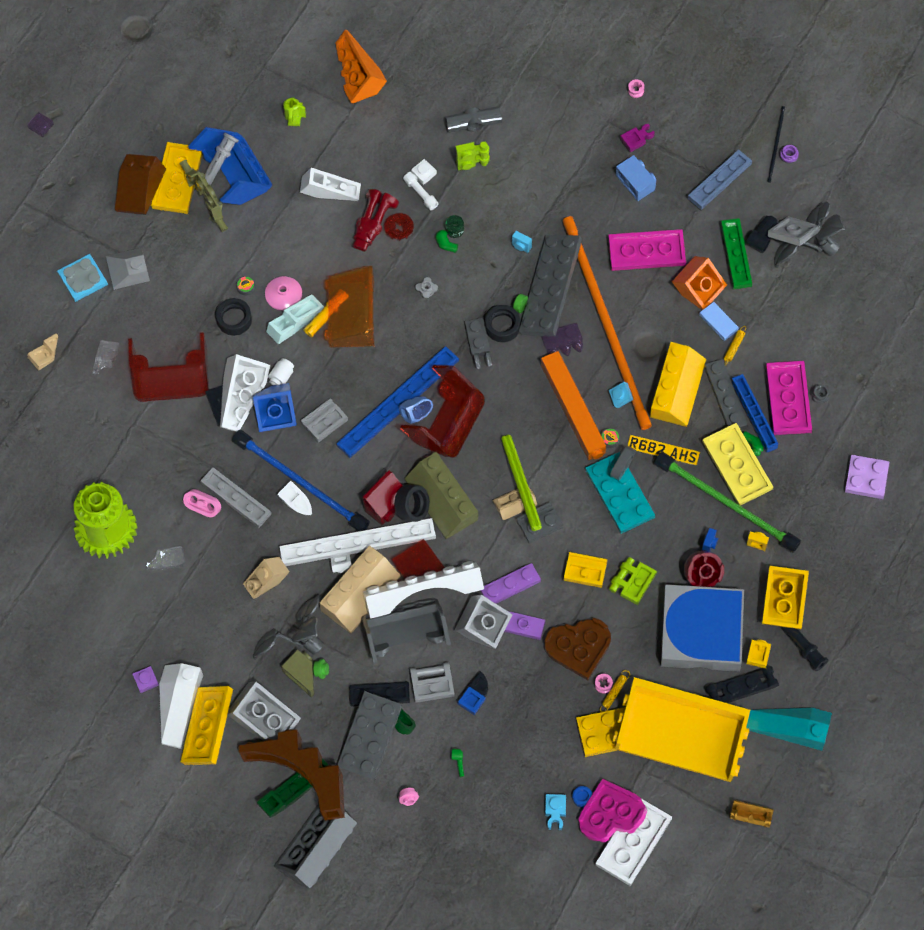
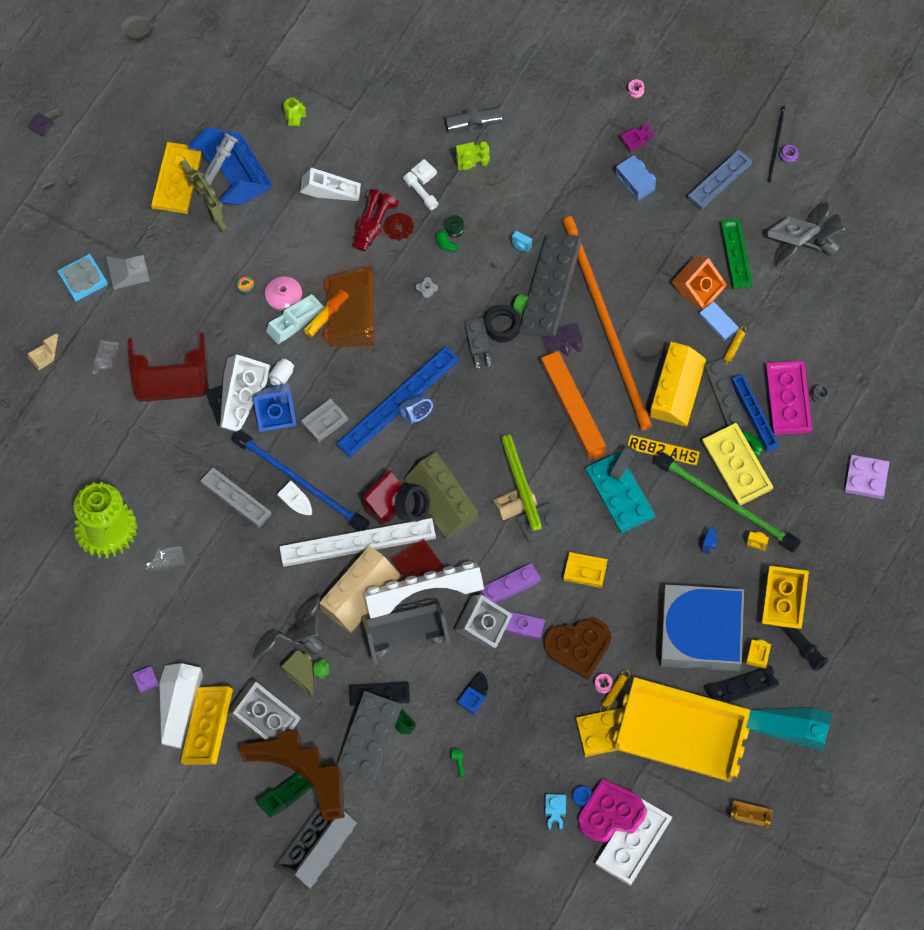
(138, 183): reddish brown slope -> none
(202, 504): bright pink plate -> none
(240, 328): black tyre -> none
(266, 576): tan slope -> none
(341, 563): white plate -> none
(360, 72): orange wedge -> none
(408, 796): bright pink plate -> none
(432, 688): light grey plate -> none
(455, 418): clear red windscreen -> none
(611, 437): tile -> none
(621, 394): medium azure plate -> none
(638, 582): lime plate -> none
(647, 250): dark pink plate -> none
(703, 569): dark red cylinder -> none
(759, 238): black piece -> none

